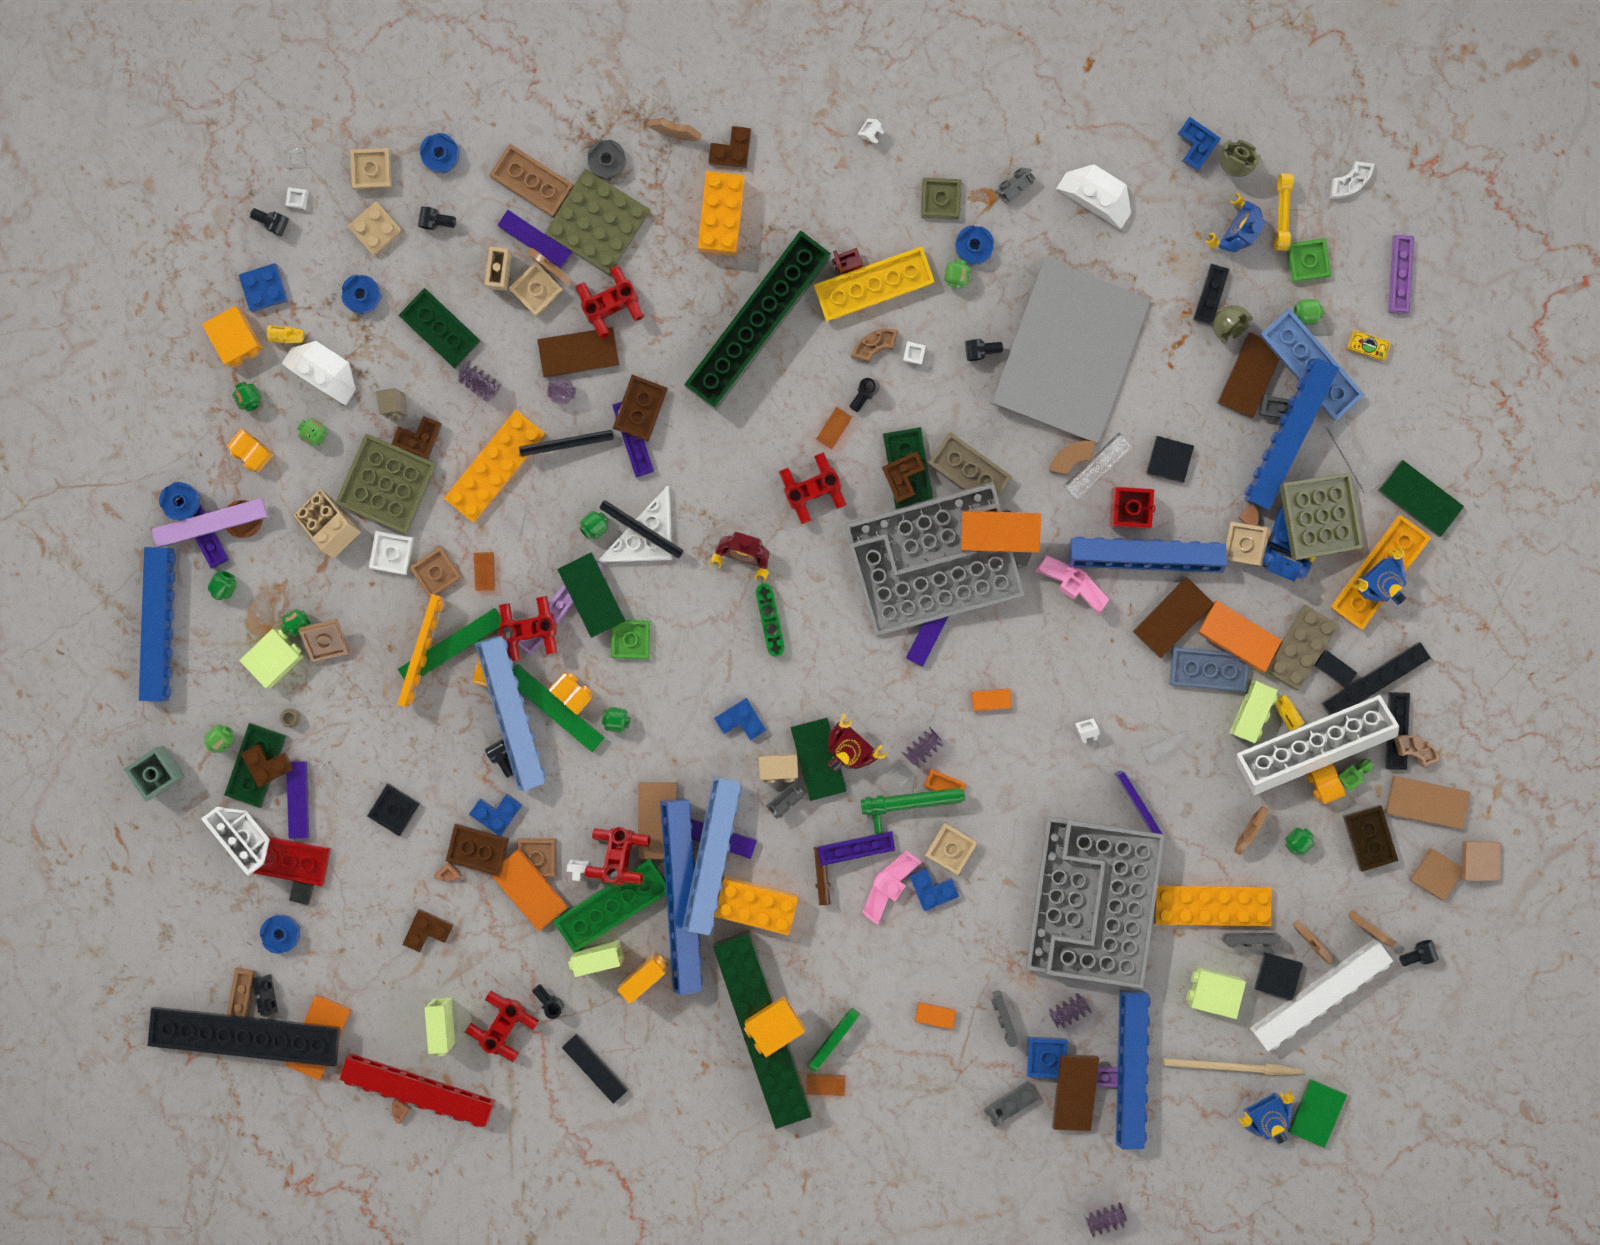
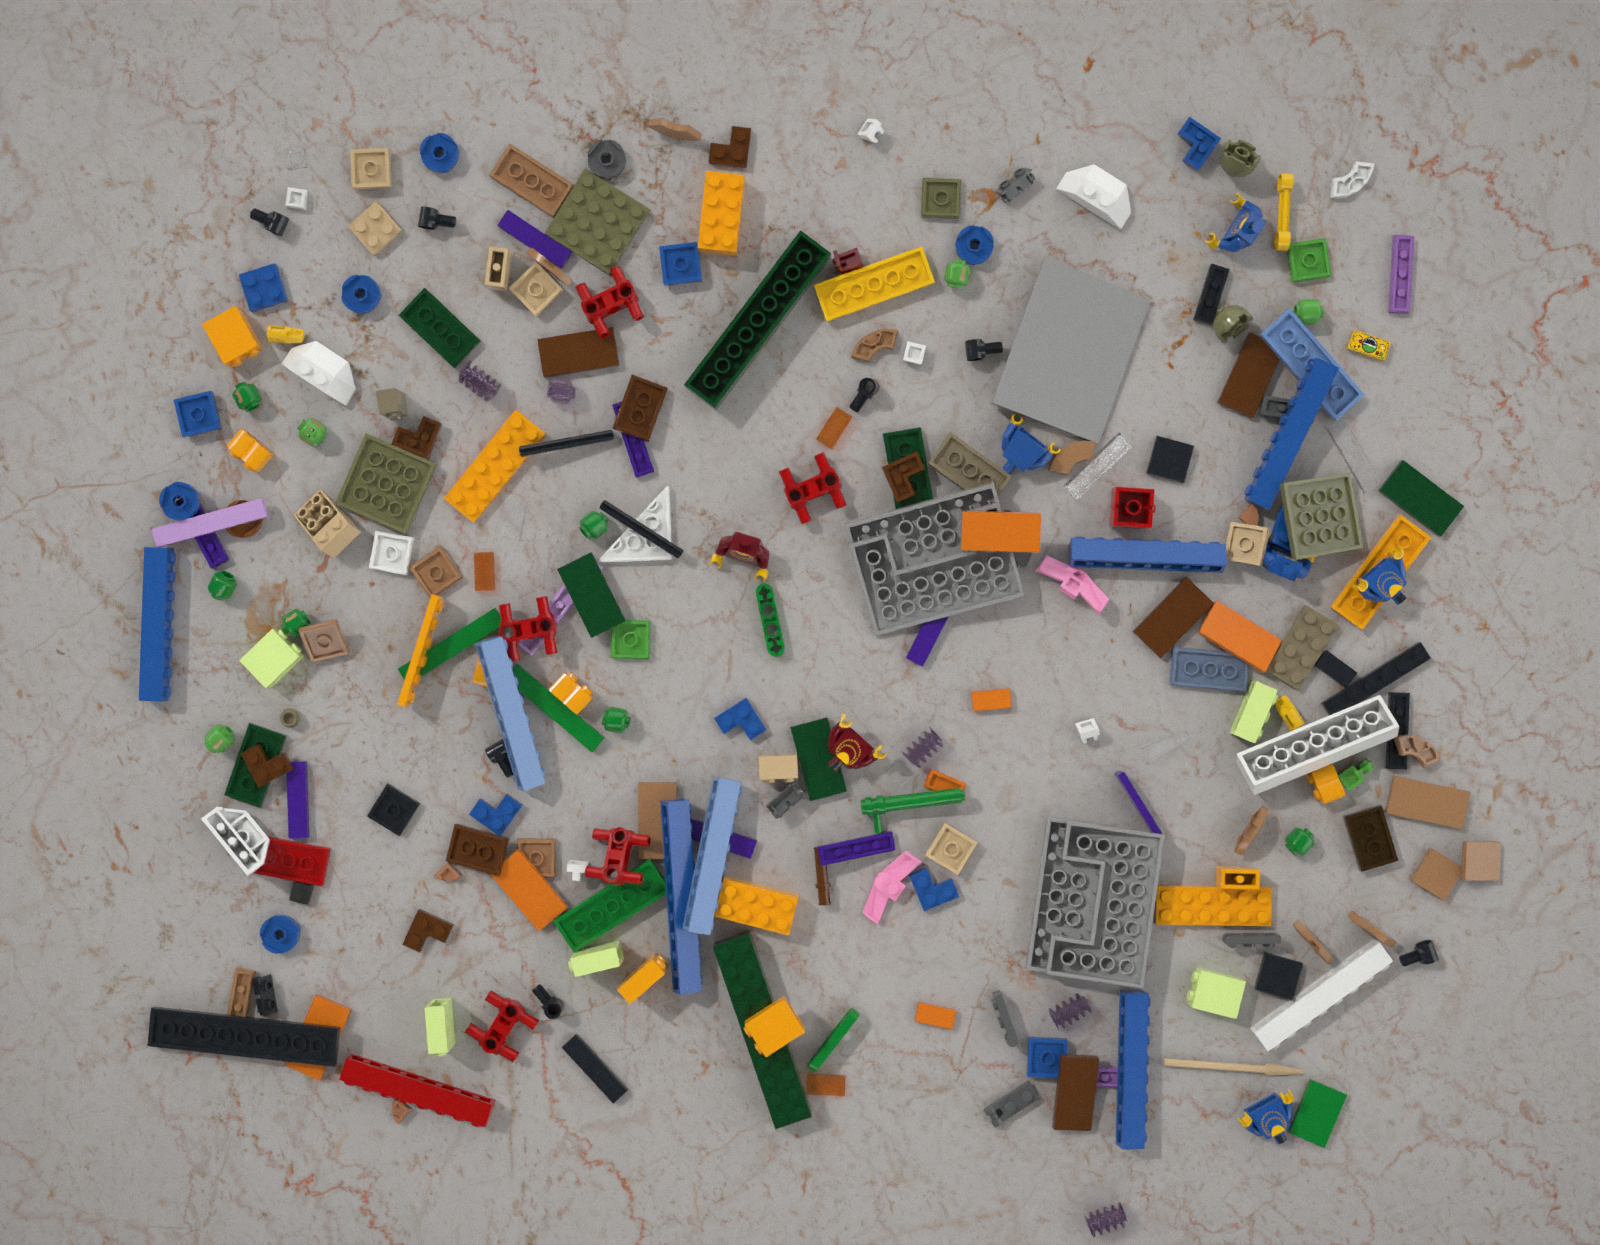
(154, 773): sand green brick -> none
(197, 414): none -> blue plate
(680, 263): none -> blue plate
(1023, 449): none -> blue torso
(1237, 877): none -> light orange brick

